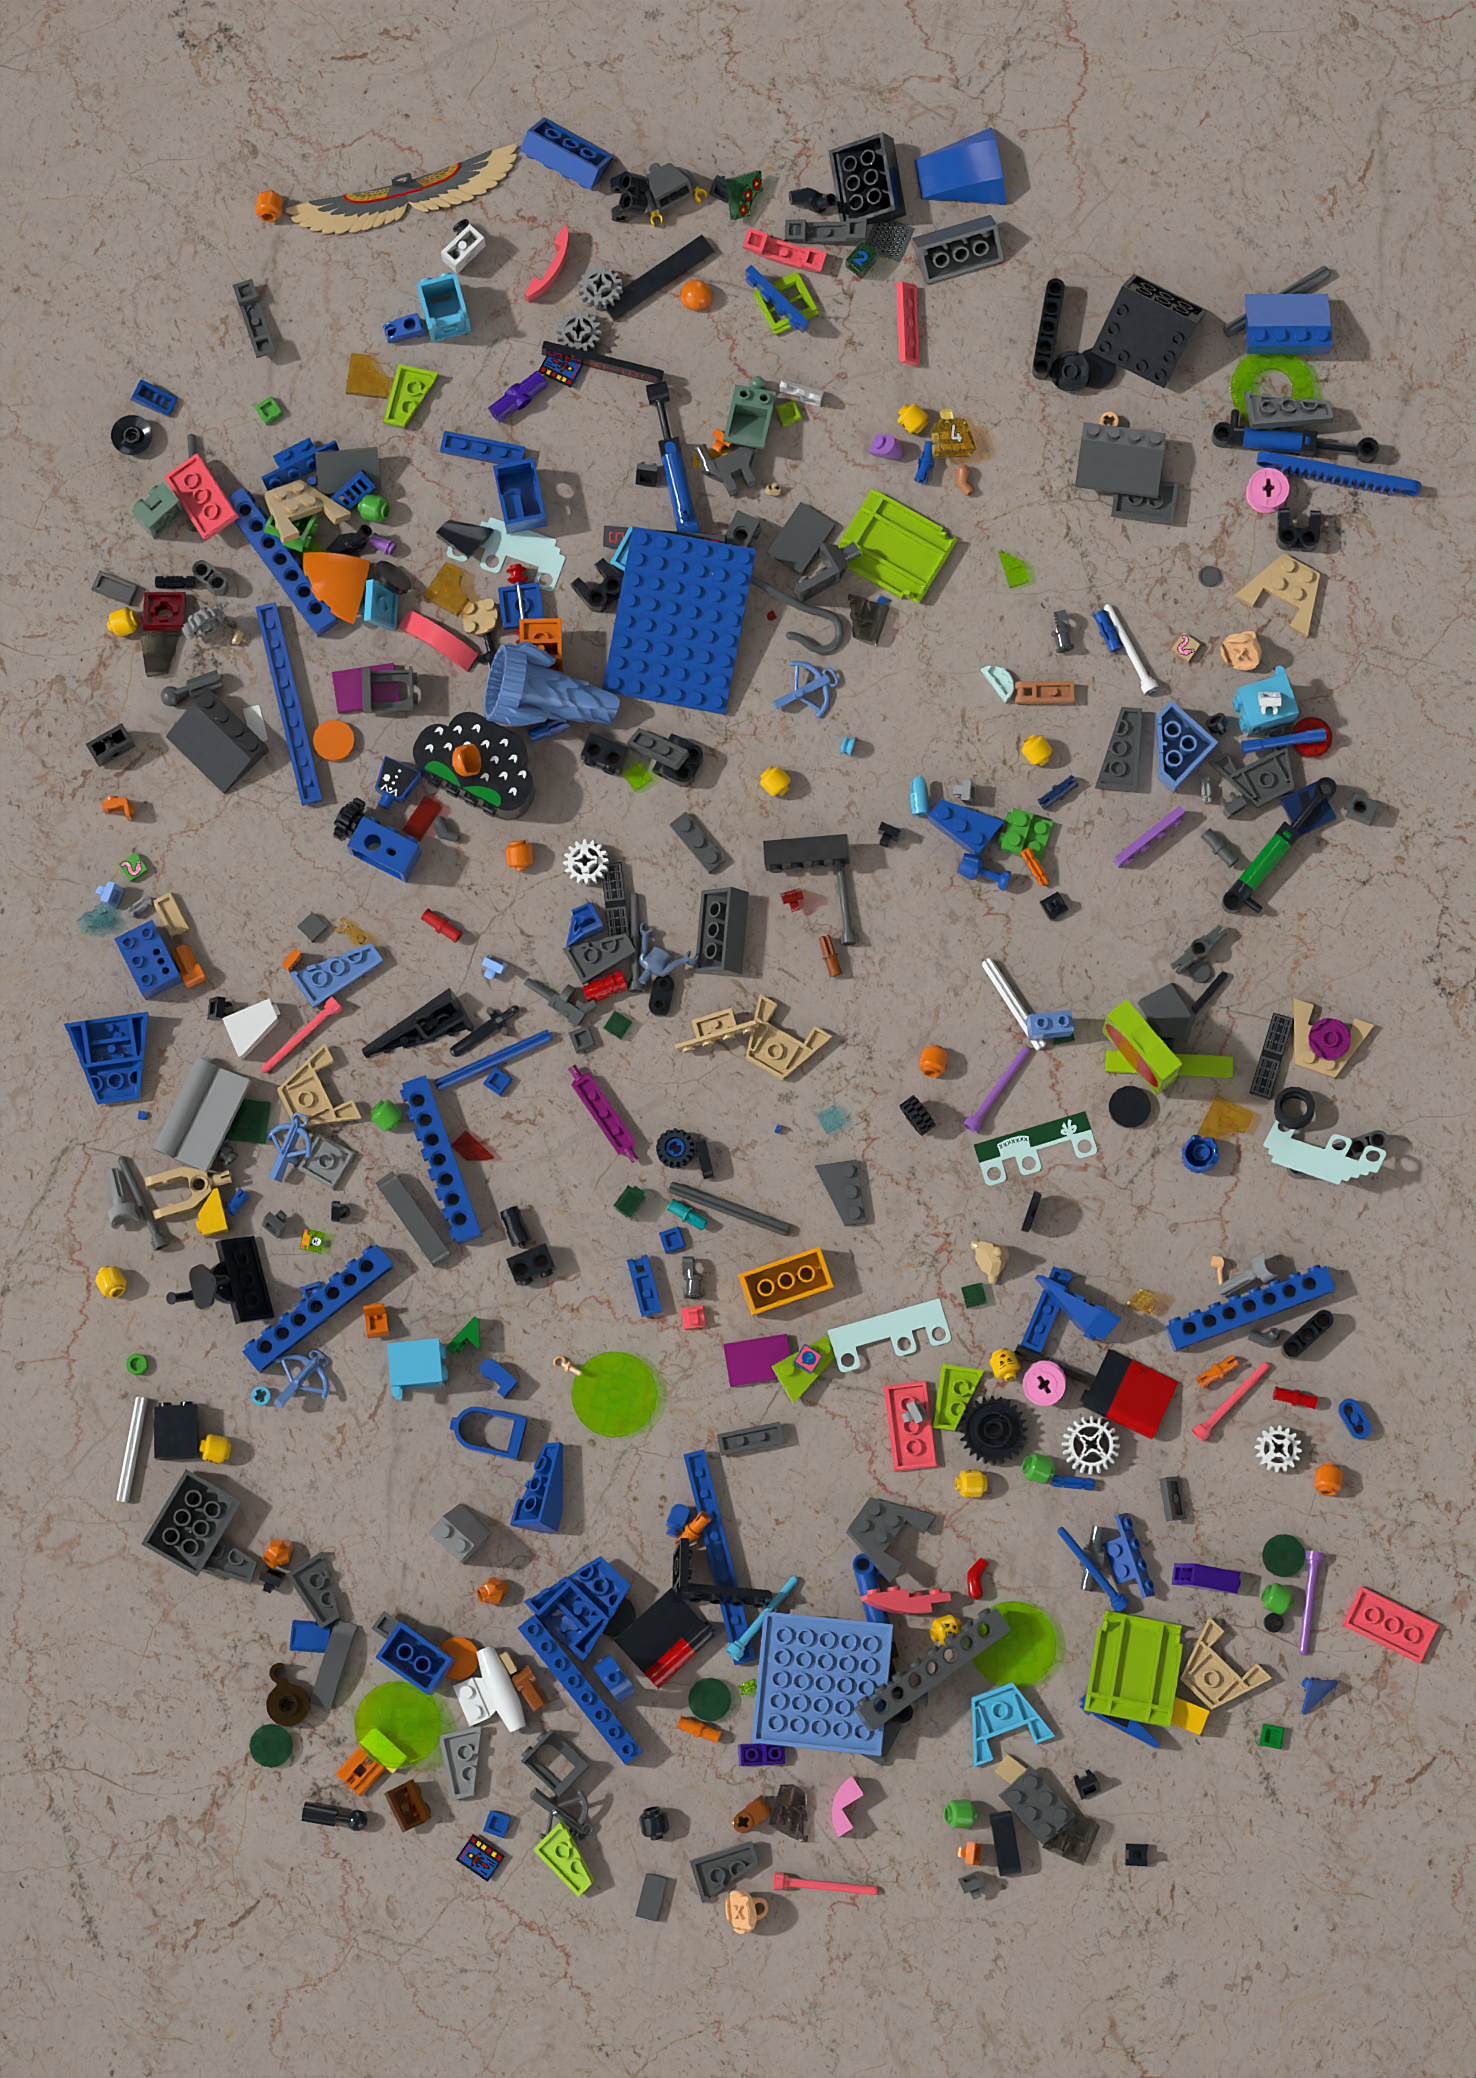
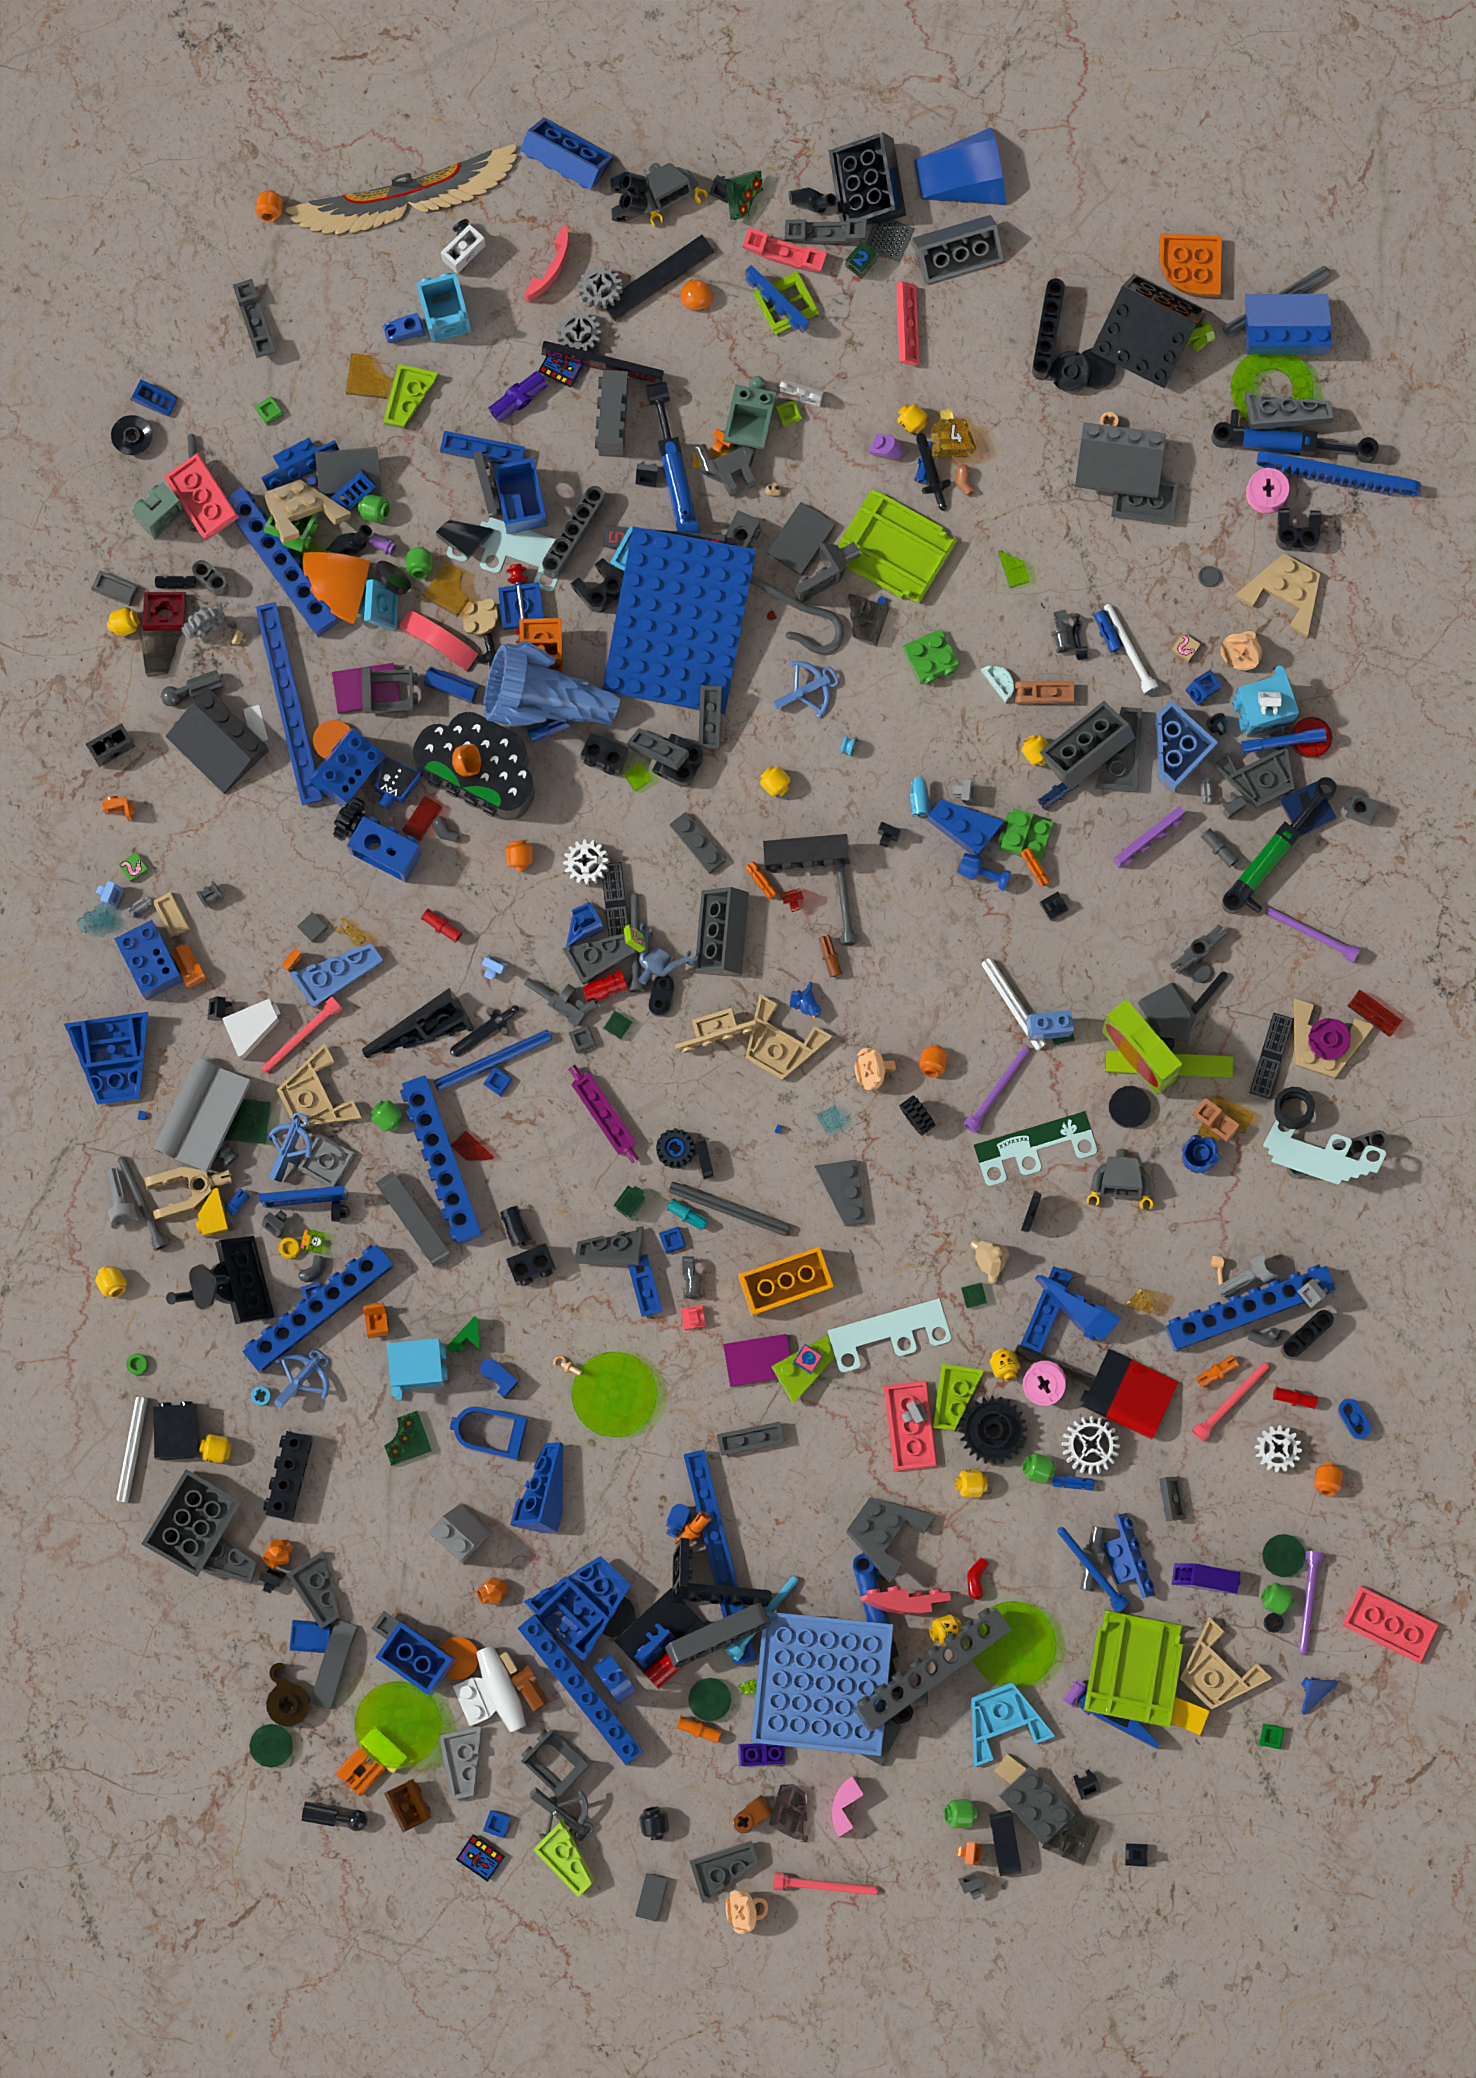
(212, 898): none -> dark grey bush
(289, 1248): none -> yellow tile
(289, 1476): none -> black brick
(303, 1196): none -> blue tile
(314, 1271): none -> dark grey arm
(346, 767): none -> blue piece
(409, 1440): none -> clear green tile
(419, 563): none -> bright green head
(450, 684): none -> blue piece
(486, 483): none -> dark grey plate
(572, 541): none -> dark grey beam
(612, 413): none -> dark grey wedge
(617, 1249): none -> dark grey wing
(634, 938): none -> lime tile
(648, 1653): none -> blue plate
(710, 716): none -> dark grey plate
(717, 1635): none -> dark grey beam
(761, 880): none -> orange axle
(805, 1002): none -> blue animal
(871, 1068): none -> light nougat tile
(931, 657): none -> bright green plate
(936, 486): none -> black sword
(1075, 1693): none -> medium lavender pin
(1081, 652): none -> black piece
(1087, 745): none -> dark grey slope
(1122, 1179): none -> dark grey torso
(1192, 263): none -> orange plate
(1201, 336): none -> lime rock
(1203, 687): none -> blue bracket
(1216, 1120): none -> nougat slope
(1312, 1292): none -> light grey tile
(1349, 951): none -> medium lavender piece
(1374, 1013): none -> clear red piece

